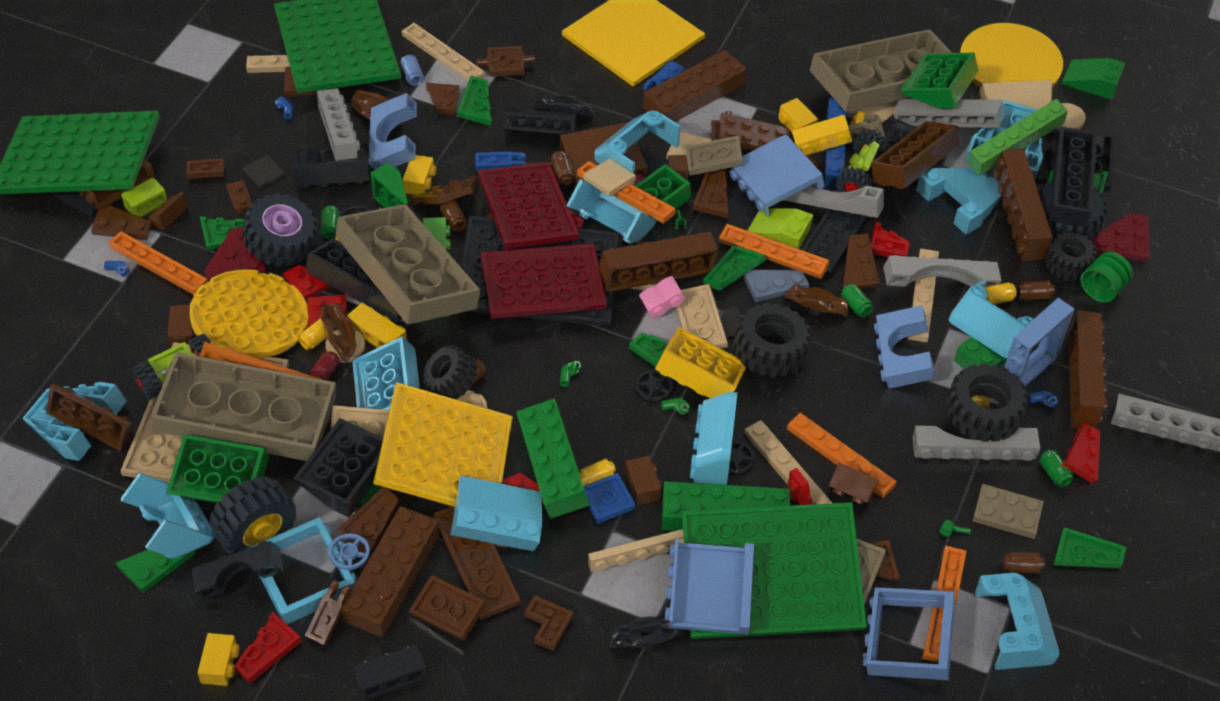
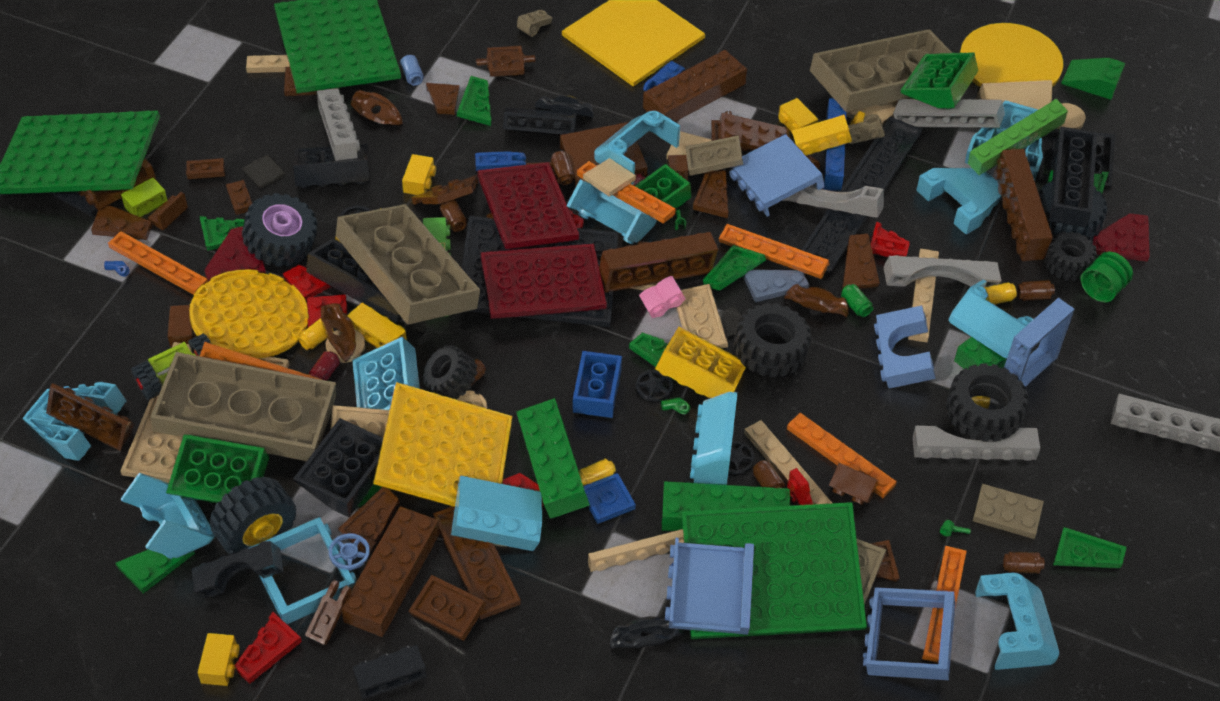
(287, 105): blue arm -> none
(329, 221): green head -> none
(383, 120): medium blue arch -> none
(388, 186): green slope -> none
(442, 52): tan tile -> none
(531, 22): none -> dark tan plate
(553, 621): reddish brown plate -> none
(568, 371): green arm -> none
(597, 384): none -> blue brick
(643, 480): reddish brown brick -> none
(767, 475): none -> reddish brown head
(783, 226): lime slope -> none
(867, 148): black plate -> none
(914, 154): reddish brown brick -> none
(1043, 397): blue arm -> none
(1052, 464): green head -> none
(1084, 453): red wing -> none
(1087, 369): reddish brown brick -> none

